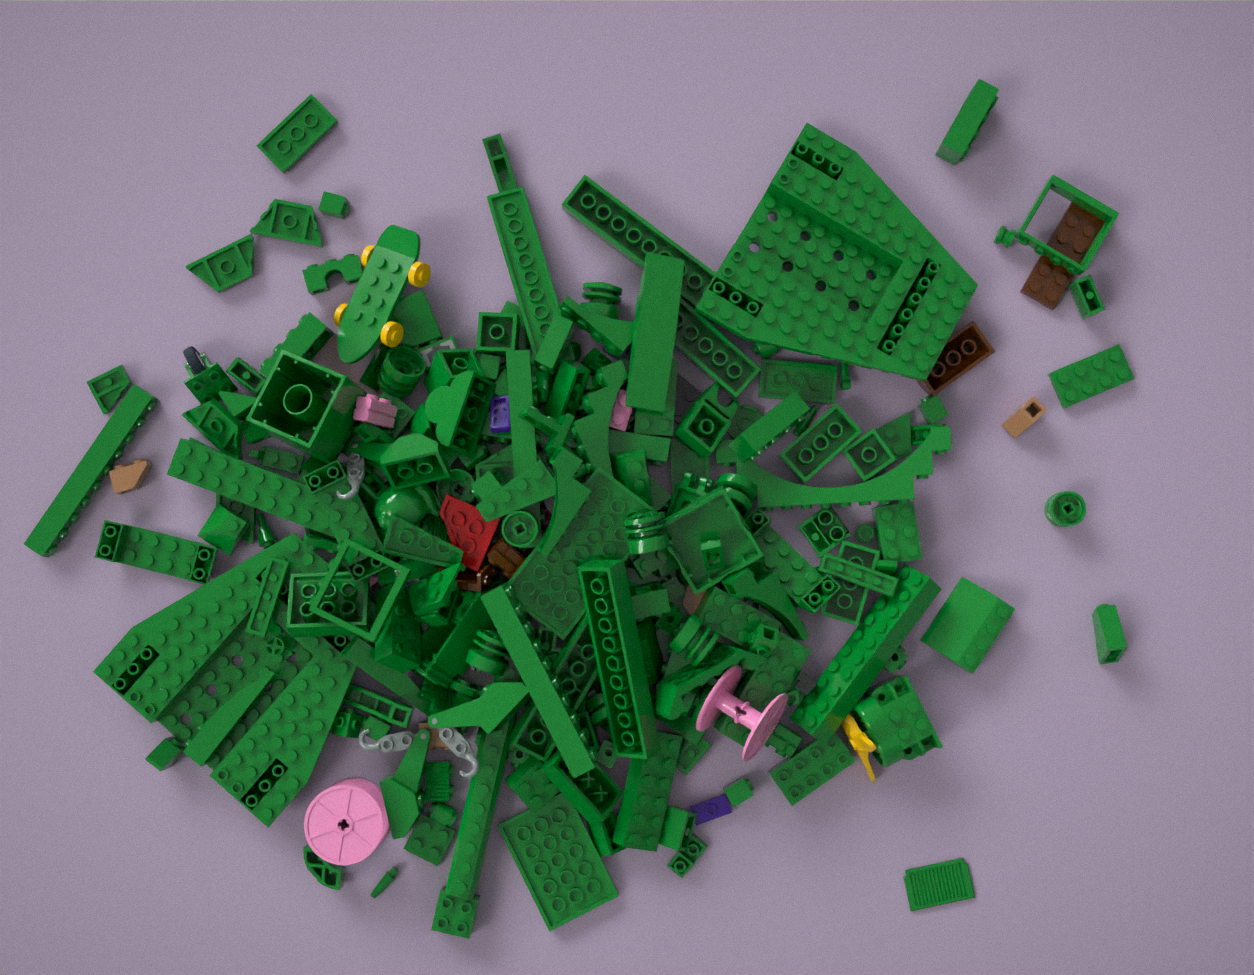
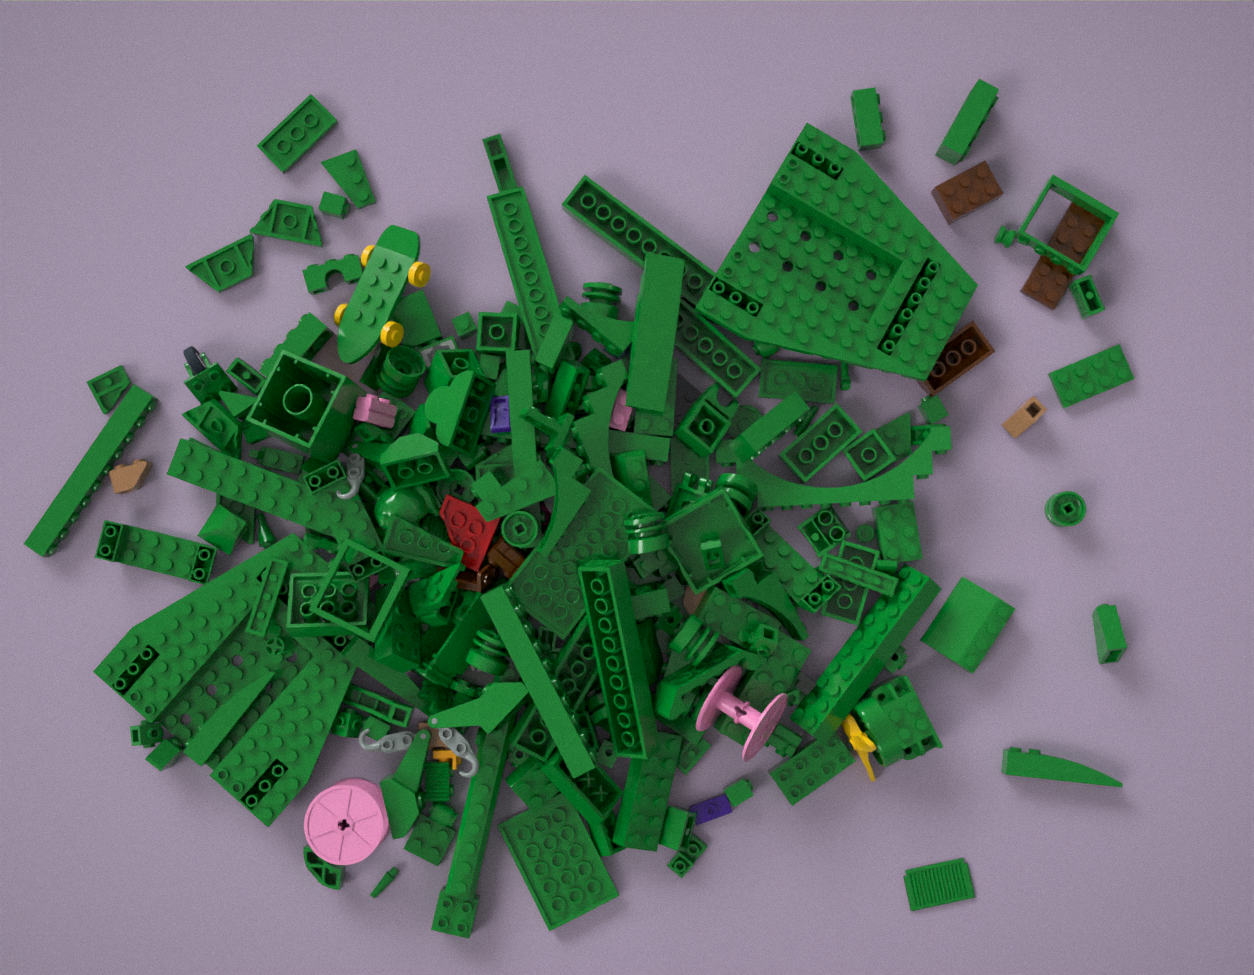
(146, 734): none -> green brick
(351, 177): none -> green wing
(445, 755): none -> light orange bracket
(464, 325): none -> green brick
(867, 119): none -> green brick
(966, 192): none -> reddish brown brick
(1045, 766): none -> green slope

